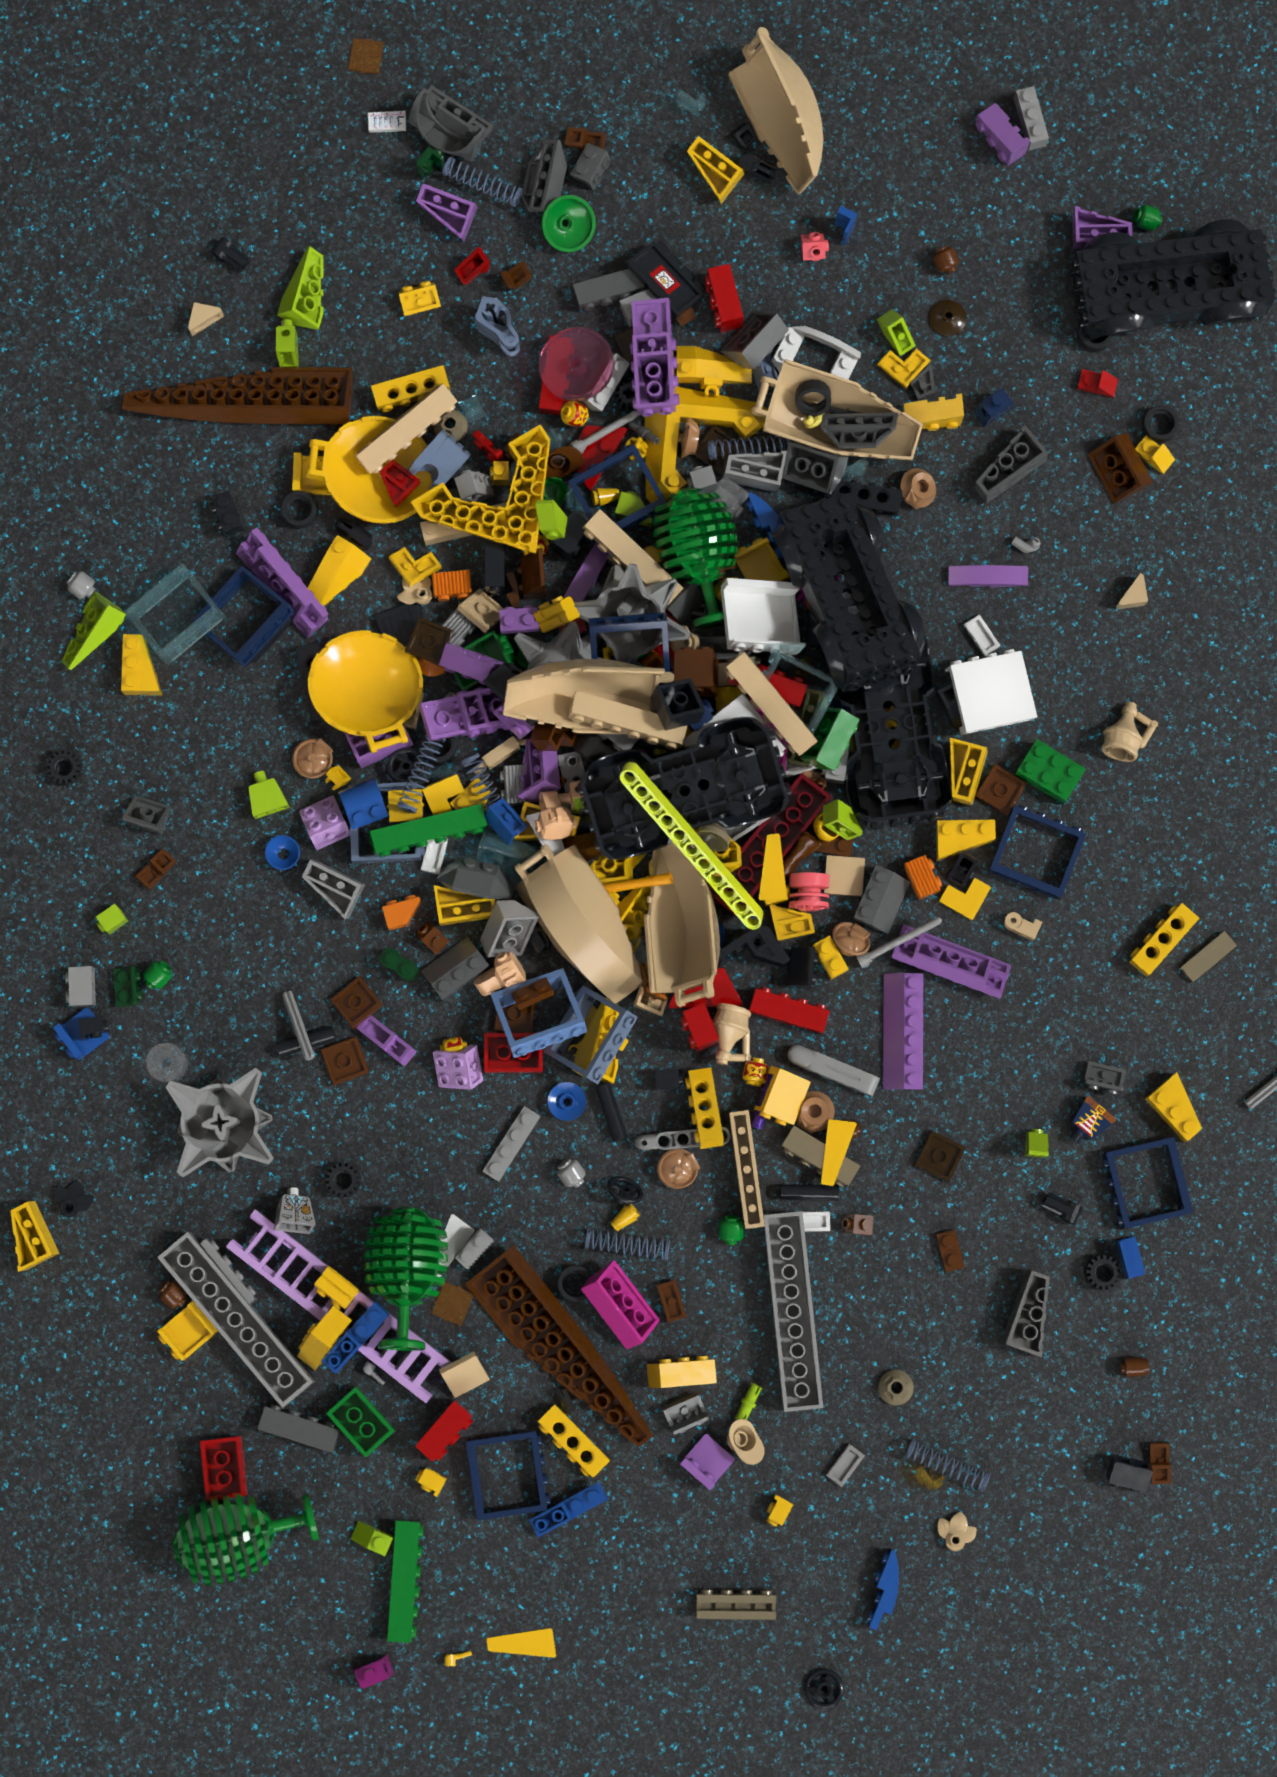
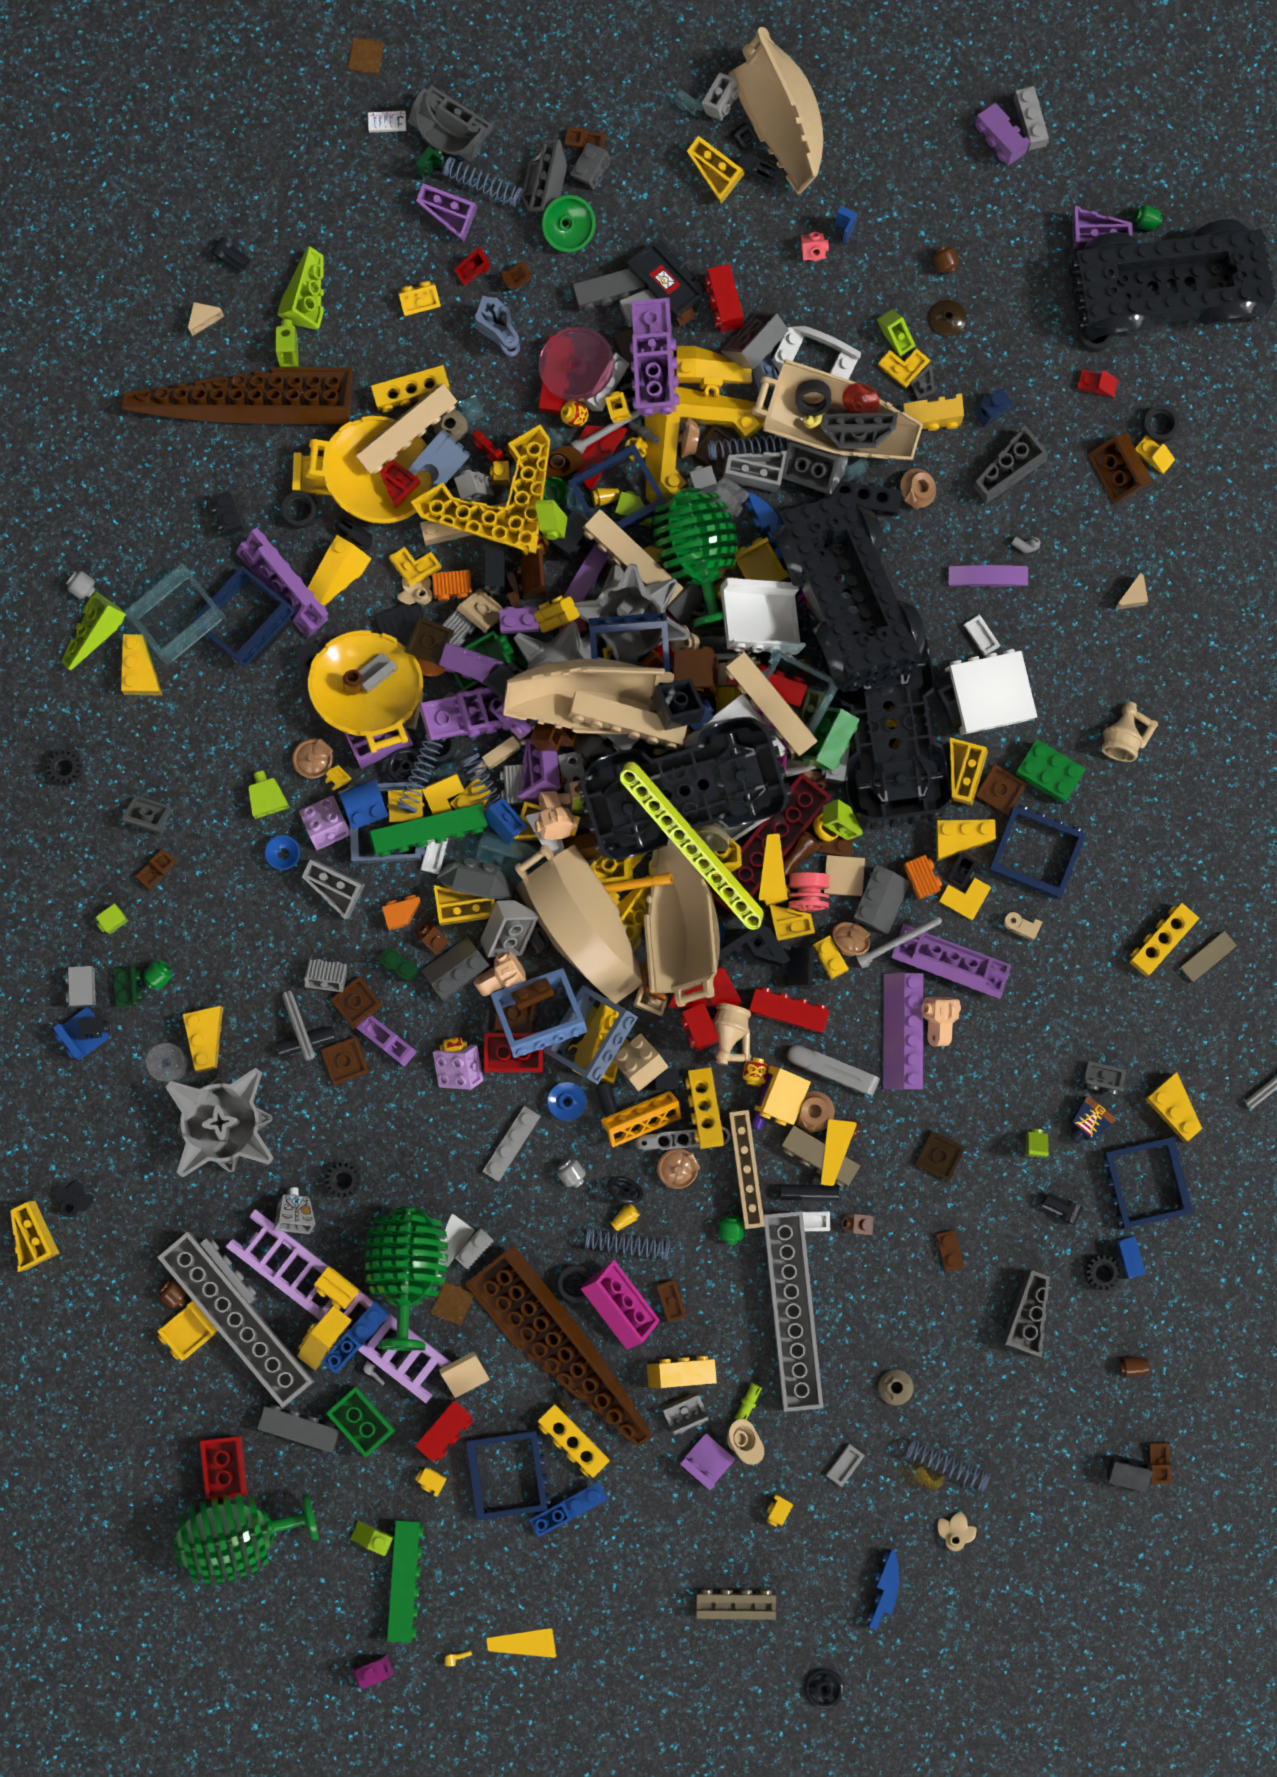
(203, 1035): none -> yellow wedge
(325, 975): none -> light grey brick
(352, 682): none -> reddish brown brick
(376, 672): none -> light grey panel
(613, 401): none -> yellow brick
(639, 1062): none -> tan brick
(641, 1115): none -> light orange fence
(720, 96): none -> light grey brick
(860, 393): none -> clear red dish
(940, 1014): none -> light nougat piece

